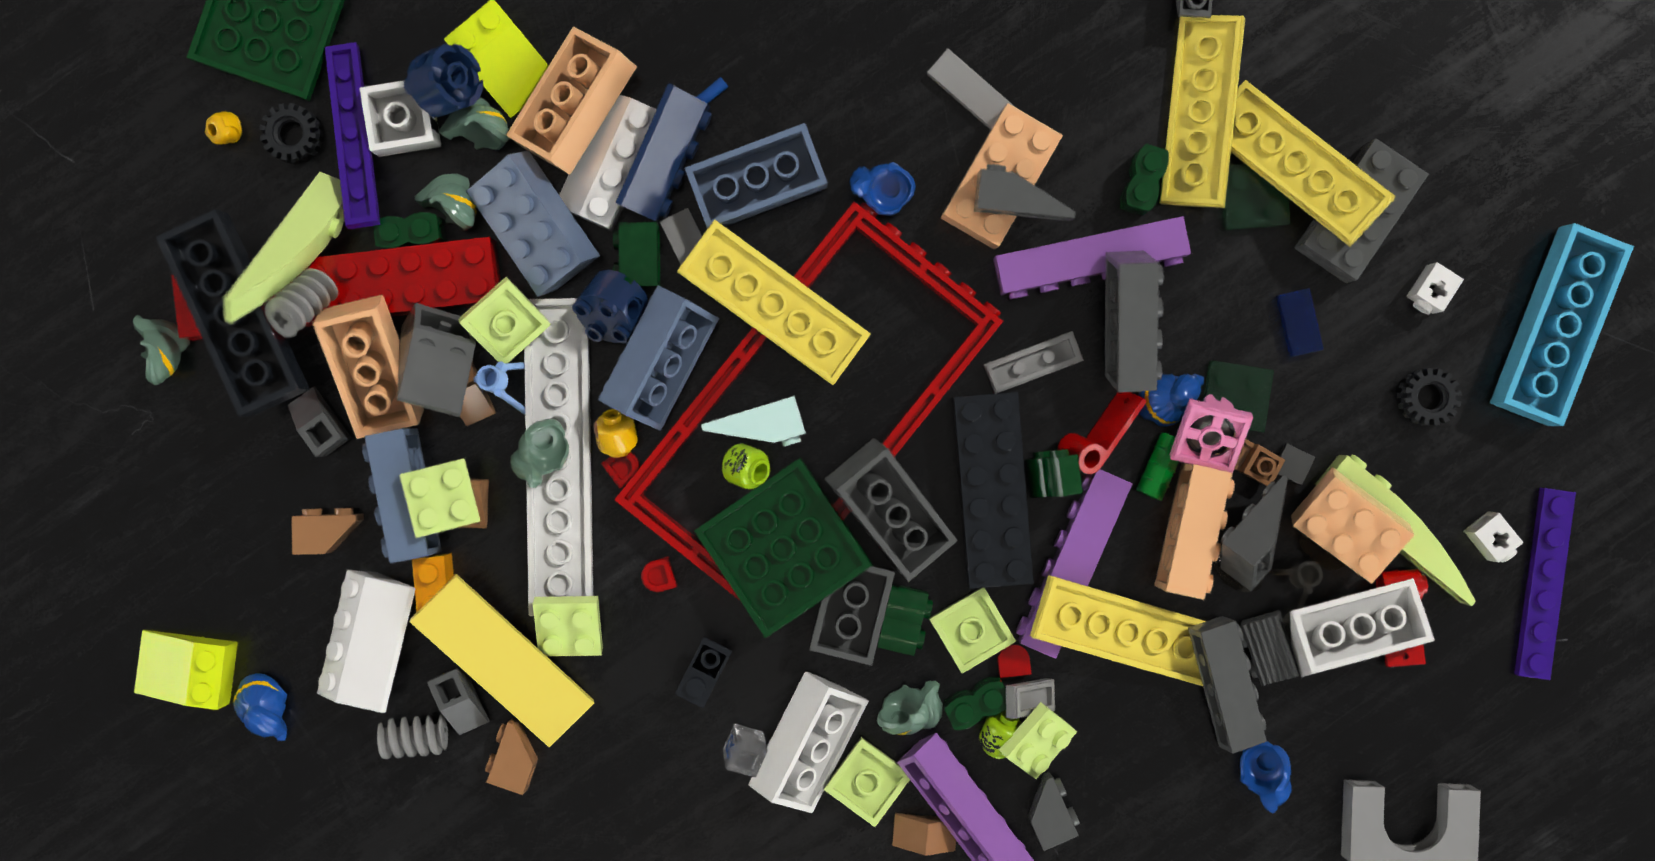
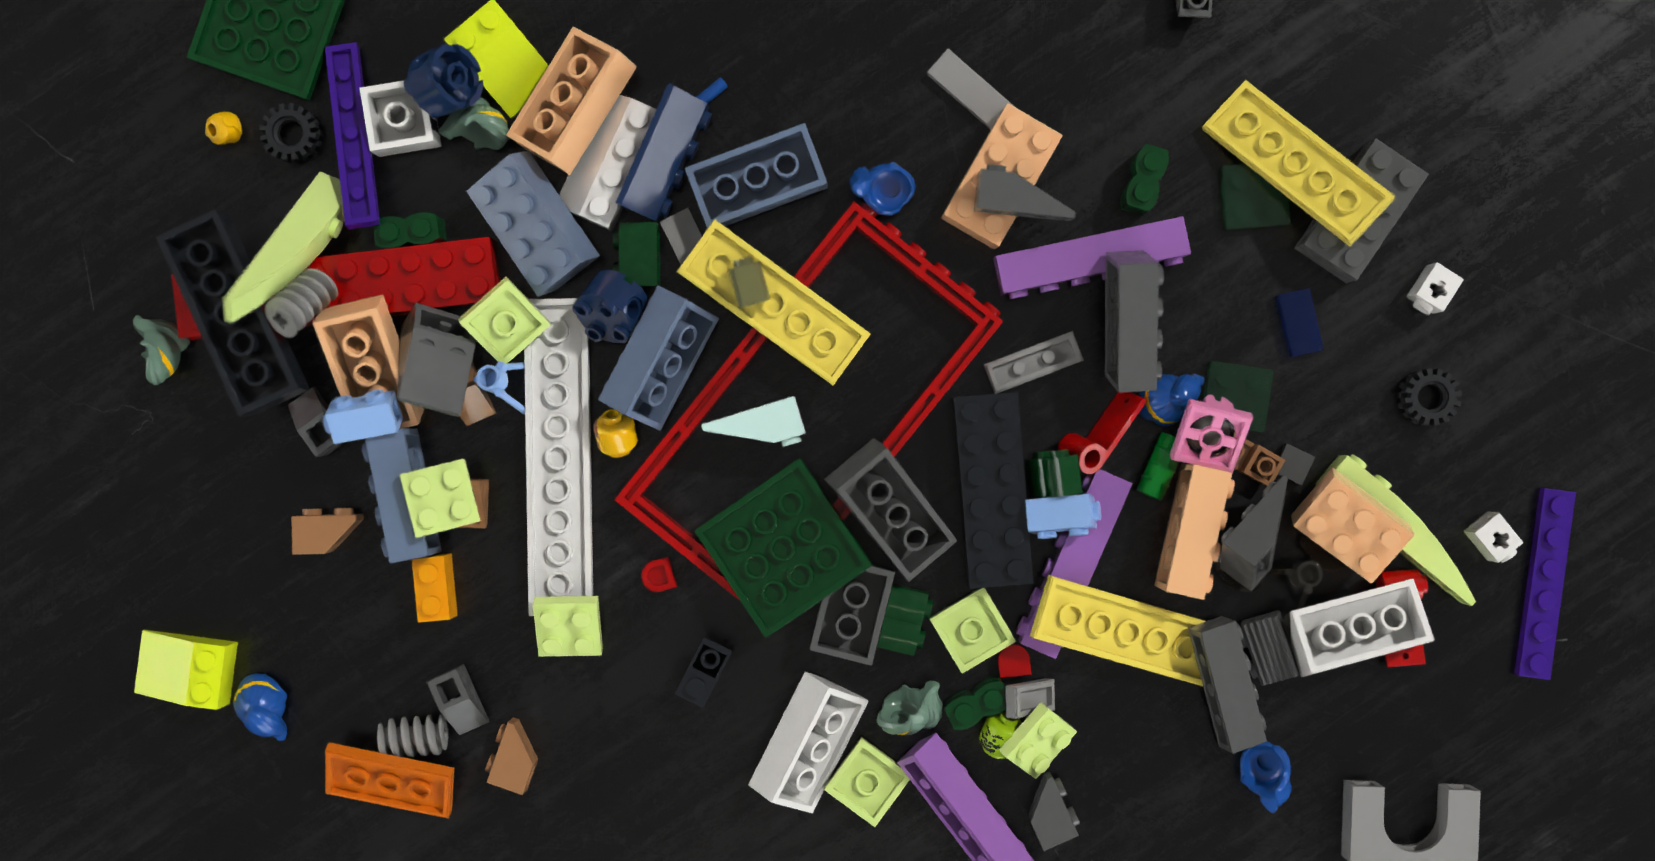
(363, 416): none -> light blue brick
(366, 640): white slope -> none
(389, 780): none -> orange tile
(450, 197): sand green hair -> none
(502, 660): light yellow tile -> none
(540, 451): sand green hair -> none
(621, 468): red tile -> none
(744, 750): clear brick -> none
(745, 466): lime head -> none
(749, 282): none -> olive brick
(922, 834): medium nougat slope -> none
(1062, 514): none -> light blue brick
(1202, 110): light yellow tile -> none
(1561, 324): medium azure brick -> none

